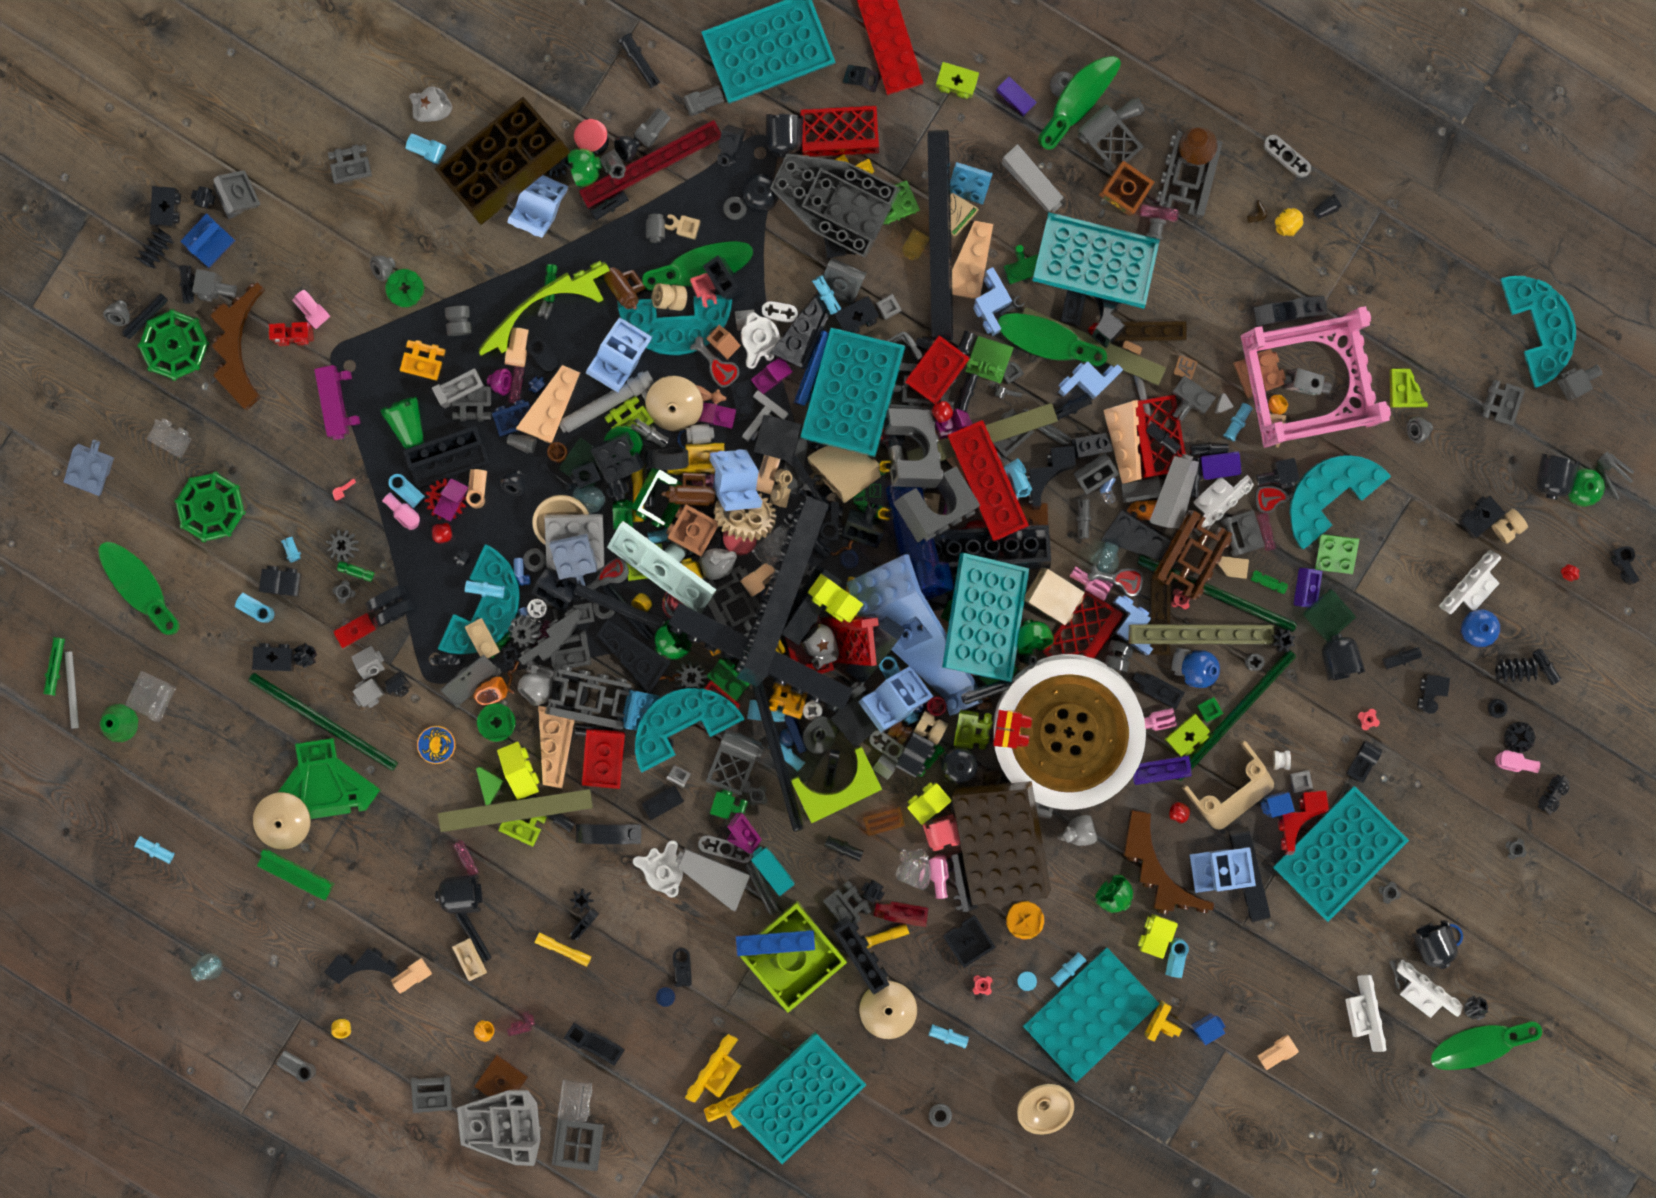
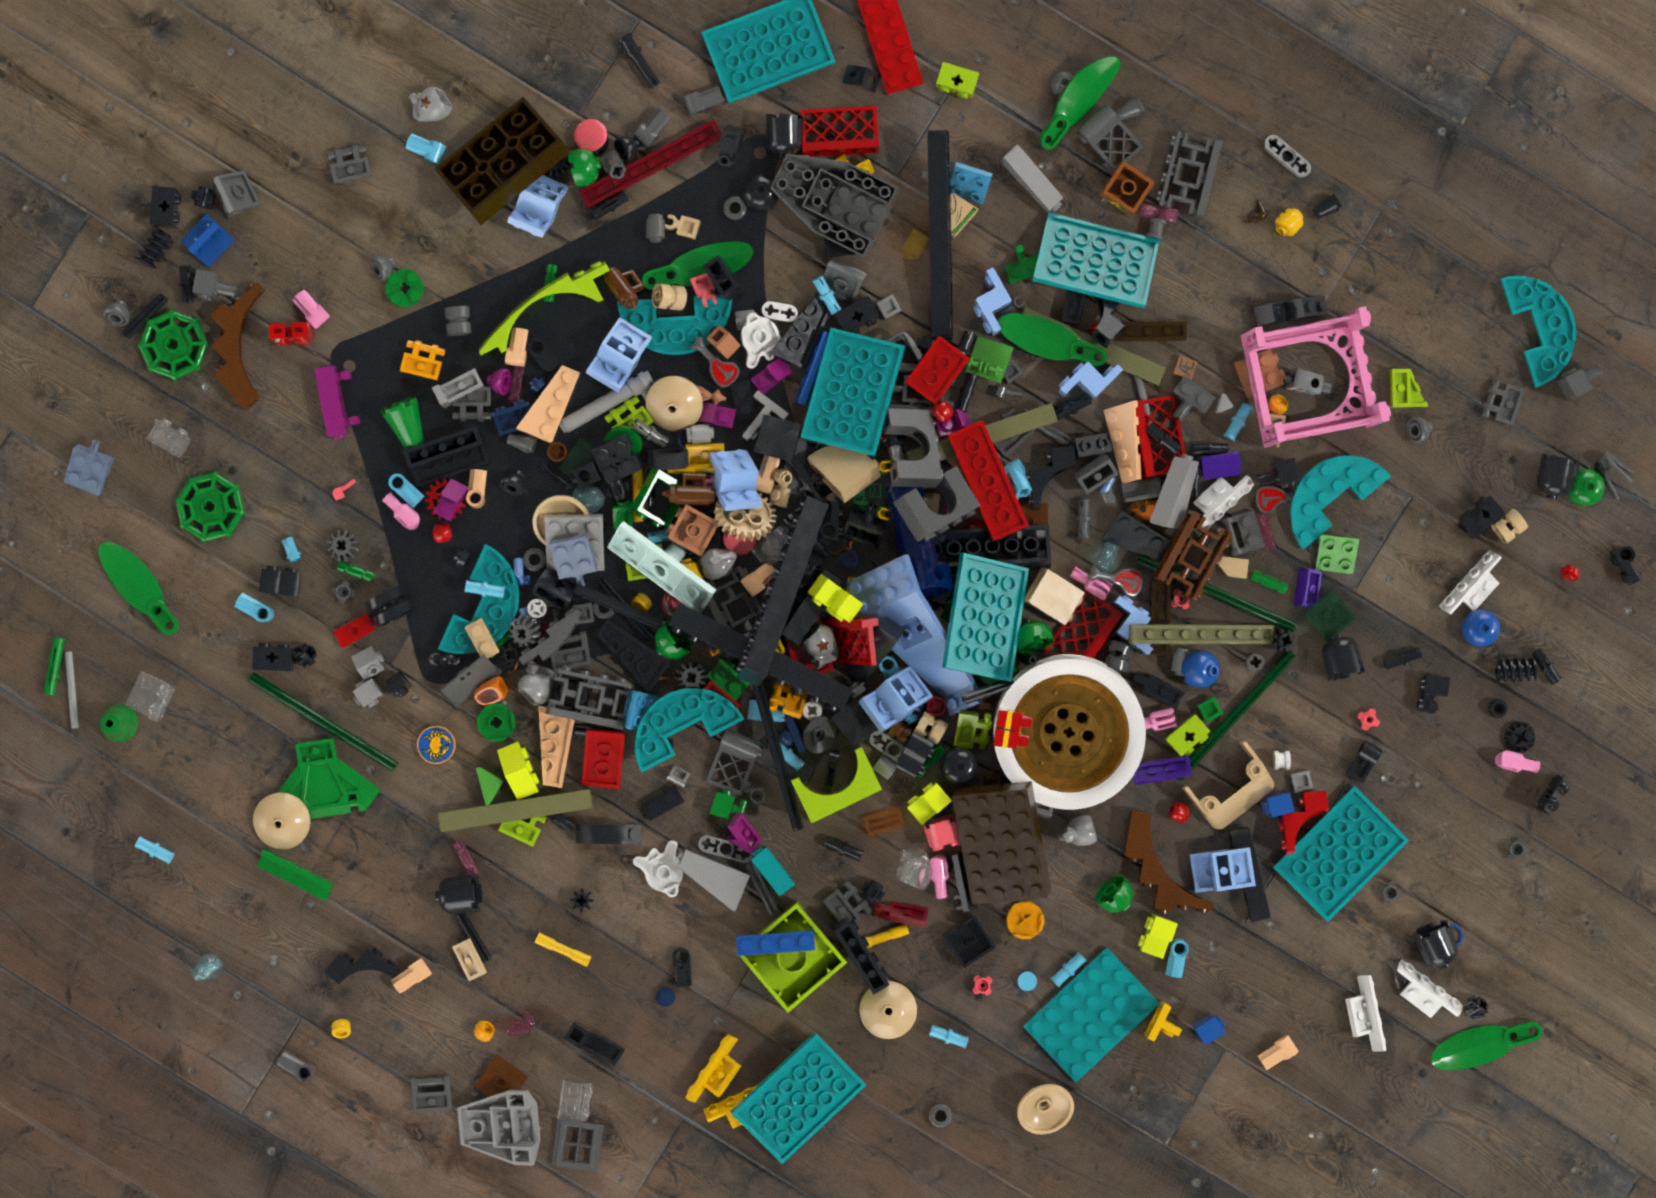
(545, 309): dark grey bush -> none
(583, 924): black piece -> none
(613, 572): dark grey piece -> none
(903, 205): bright green hinge -> none
(971, 262): light nougat wing -> none
(1016, 96): dark purple slope -> none
(1135, 349): medium nougat tile -> none
(1198, 145): reddish brown cone -> none

